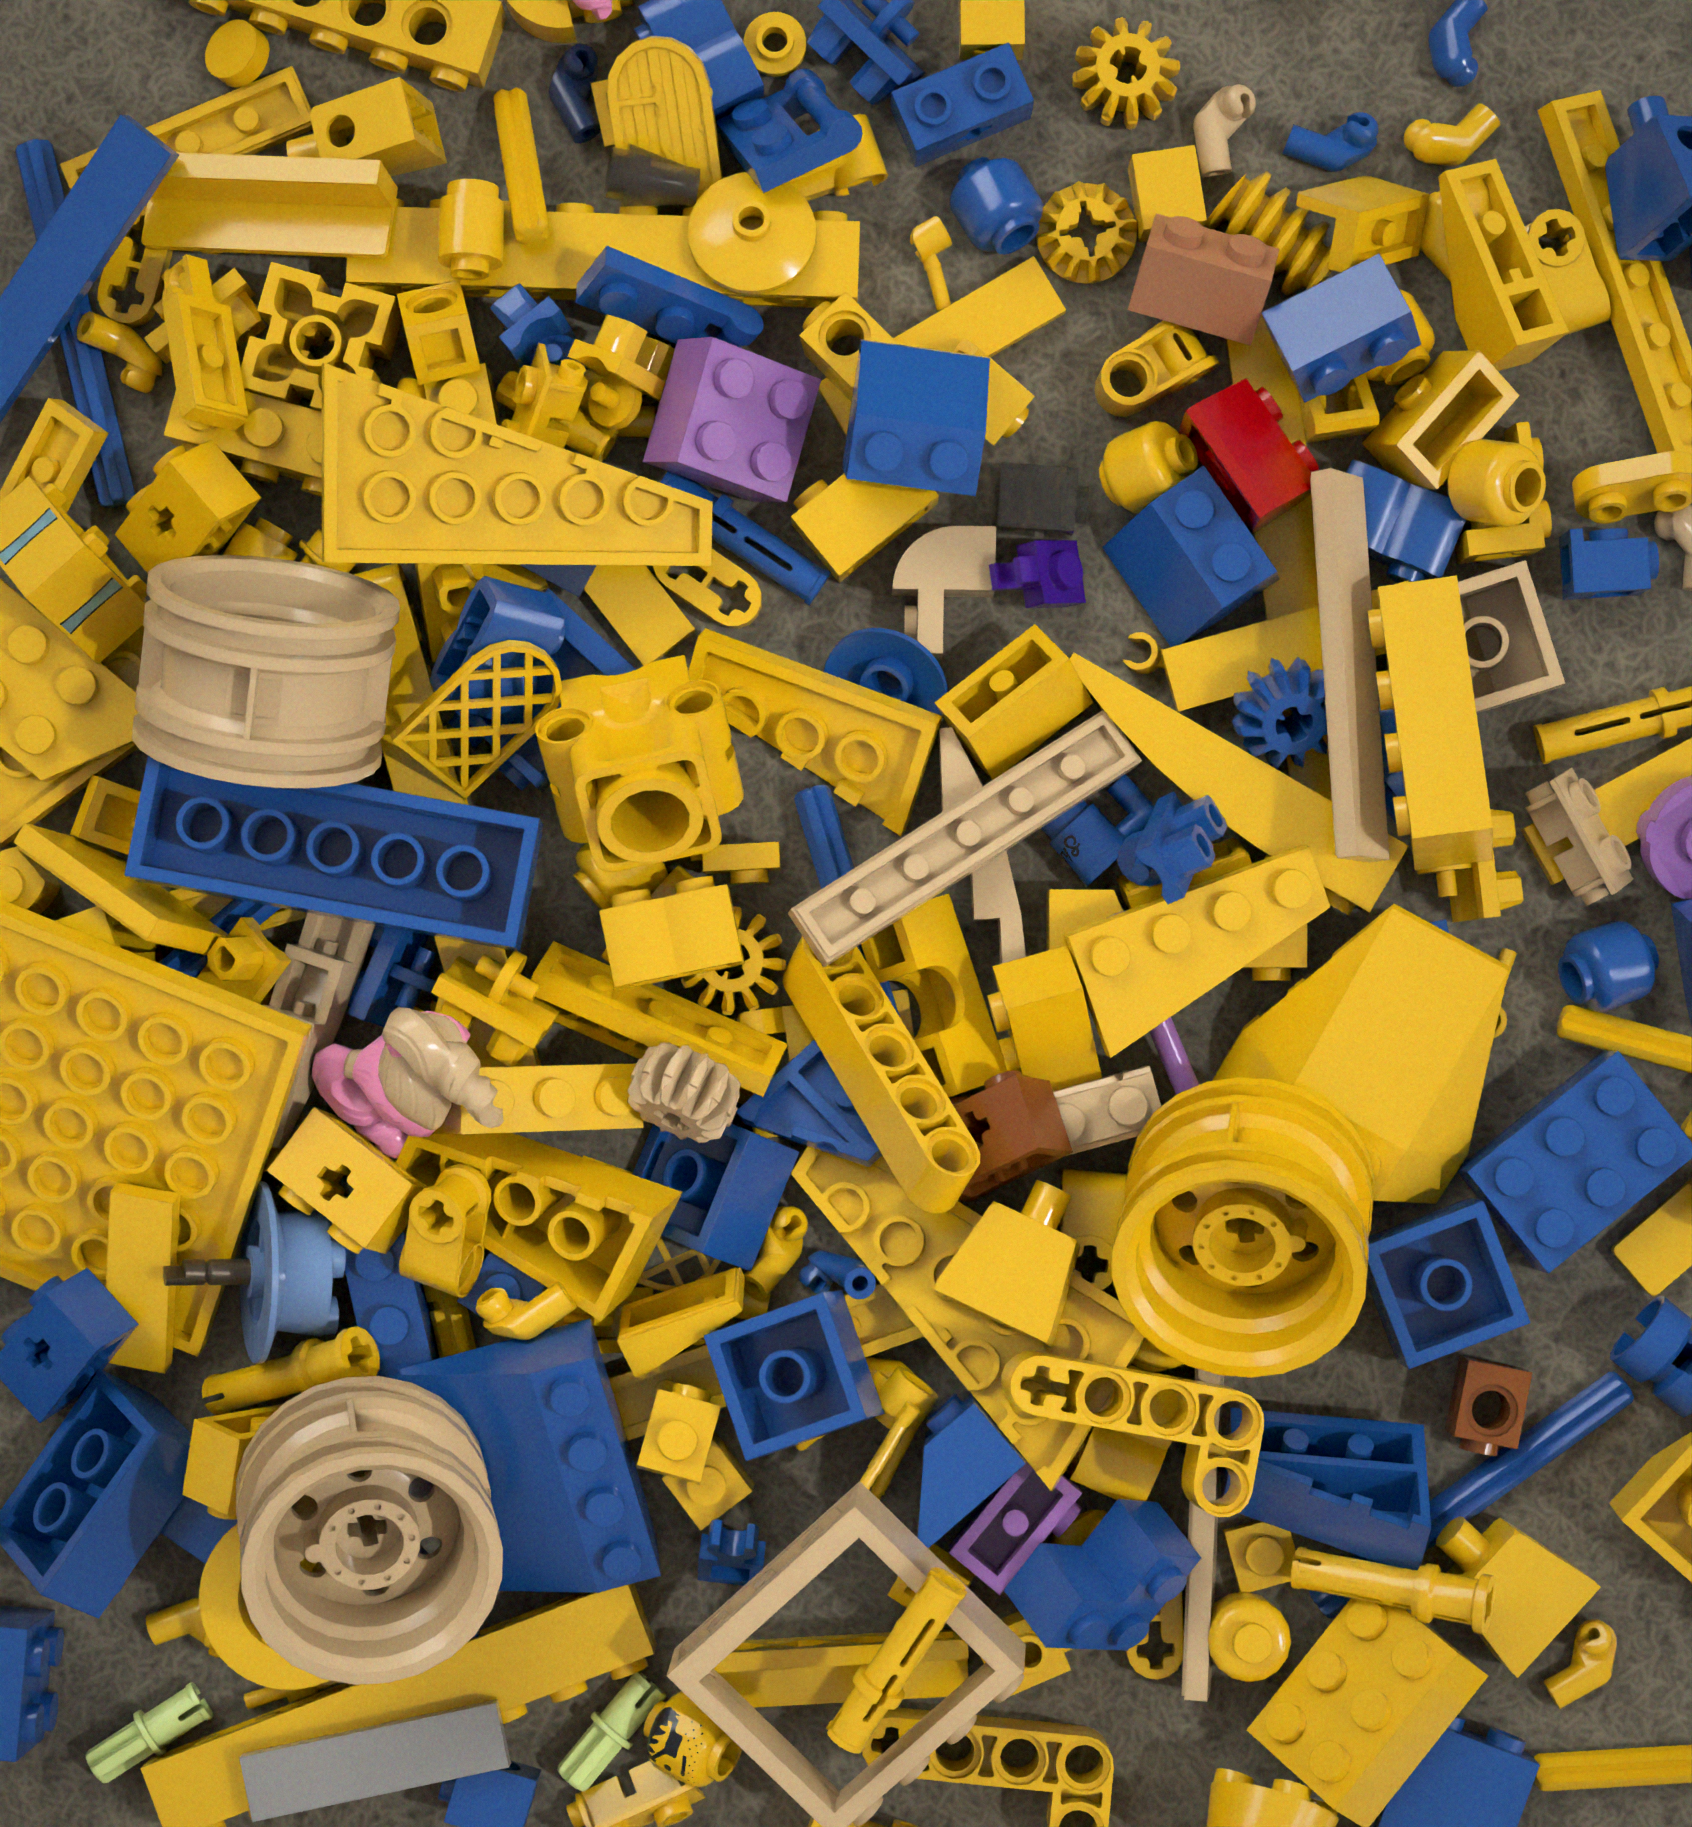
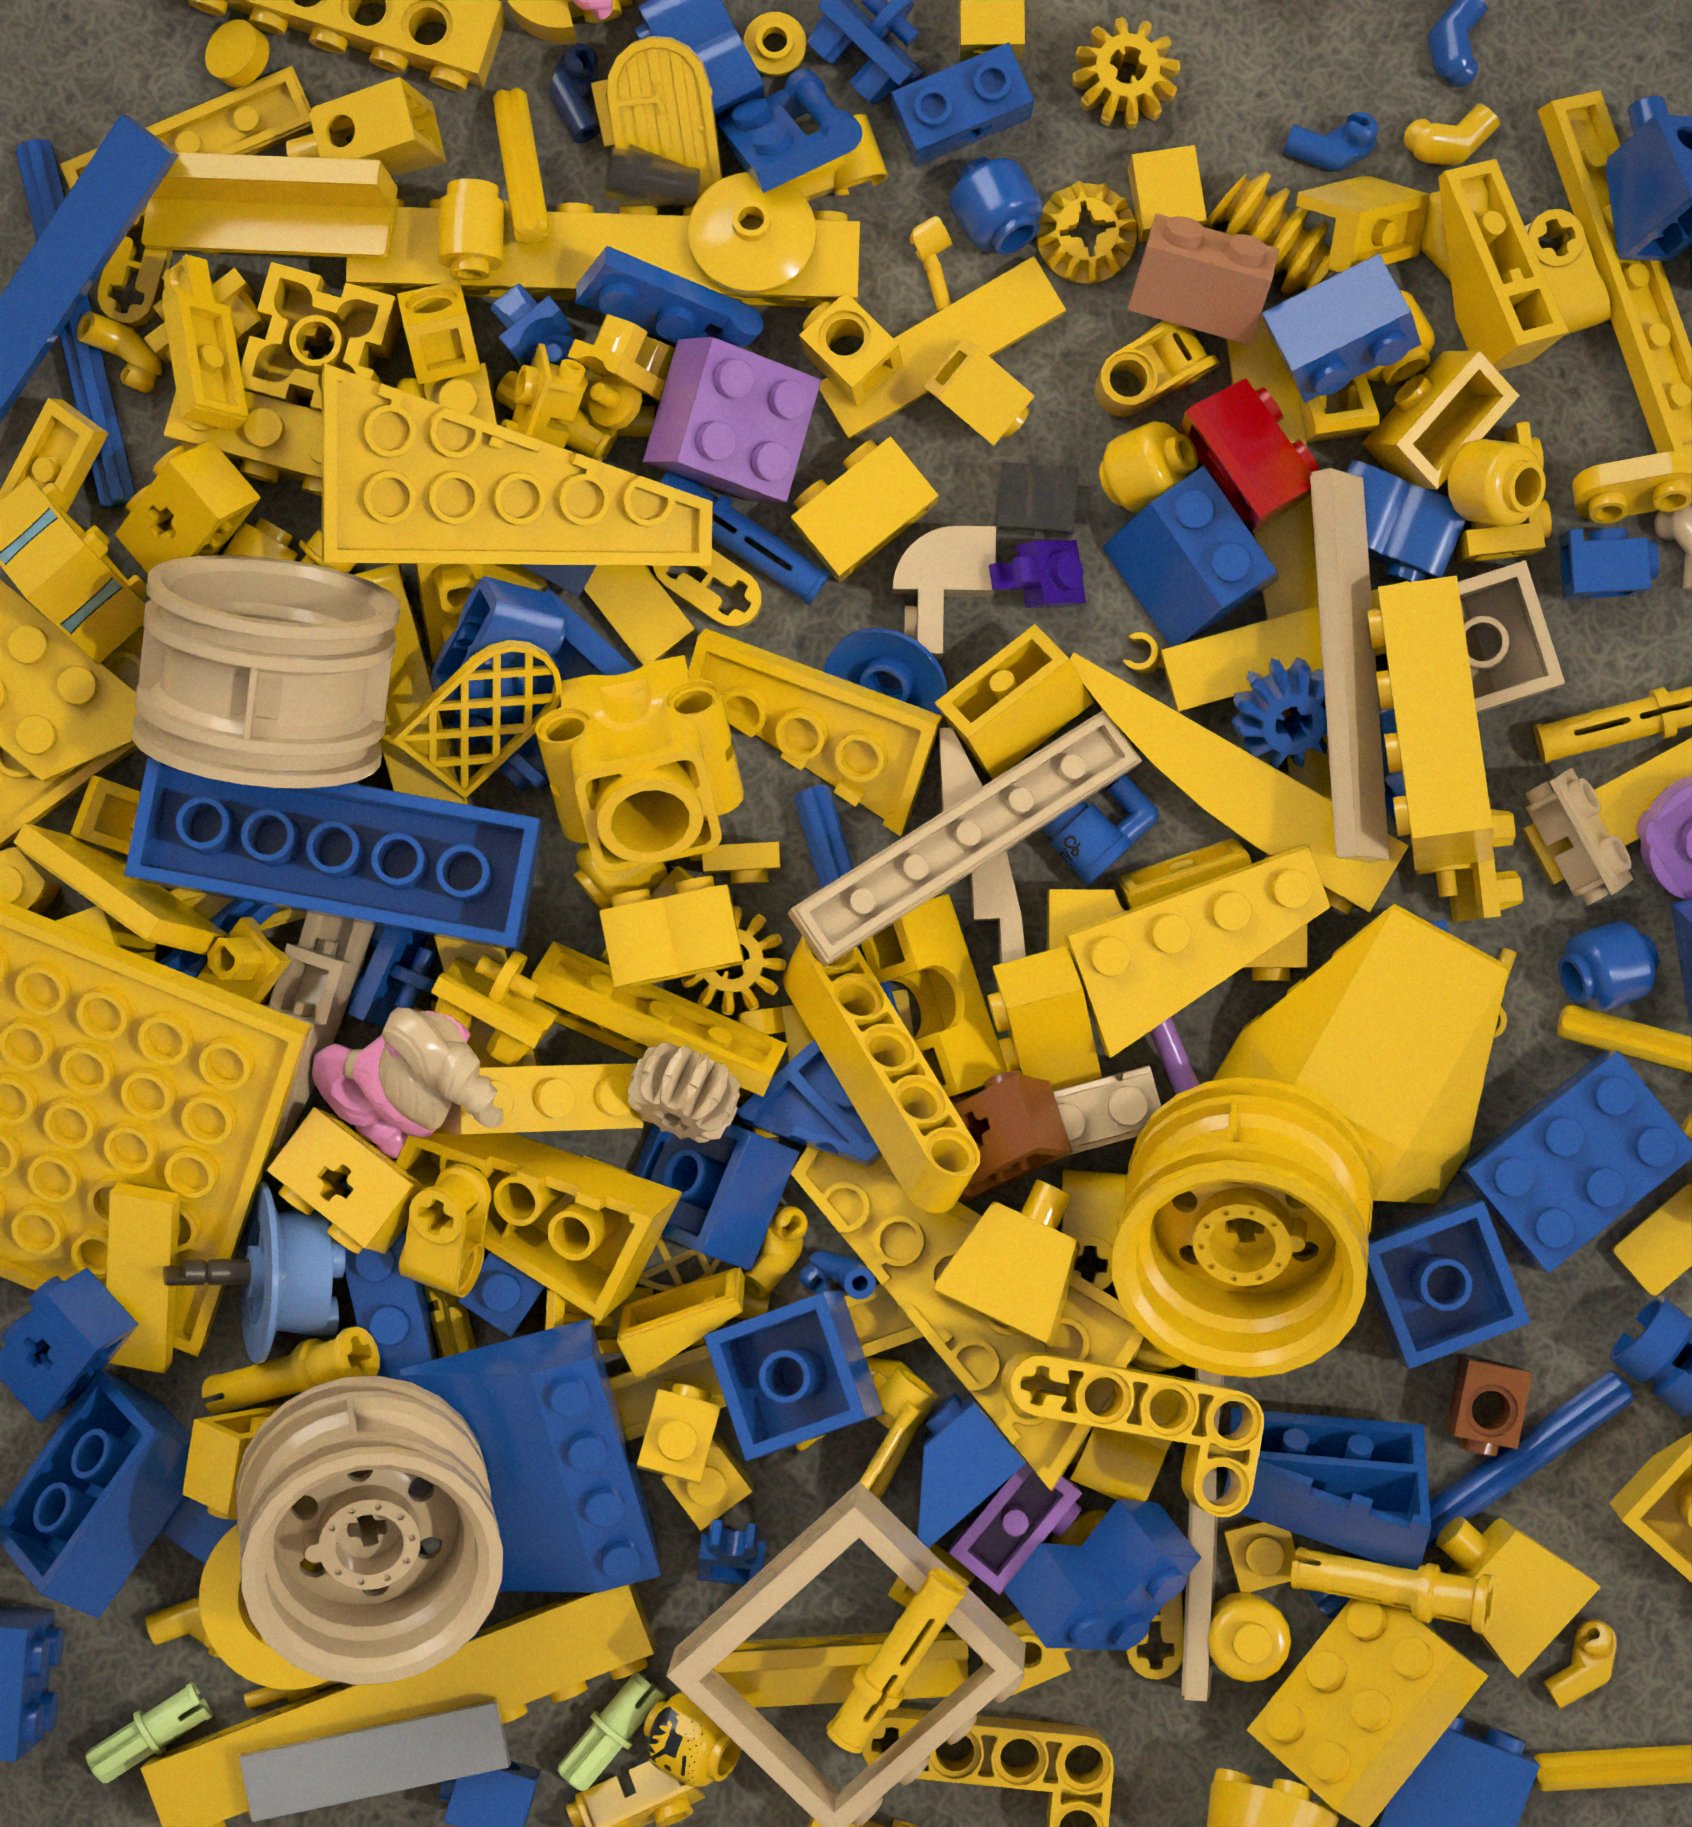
(521, 1318): yellow arm -> none
(917, 418): blue slope -> none
(1173, 845): blue hips -> none
(1215, 125): tan arm -> none

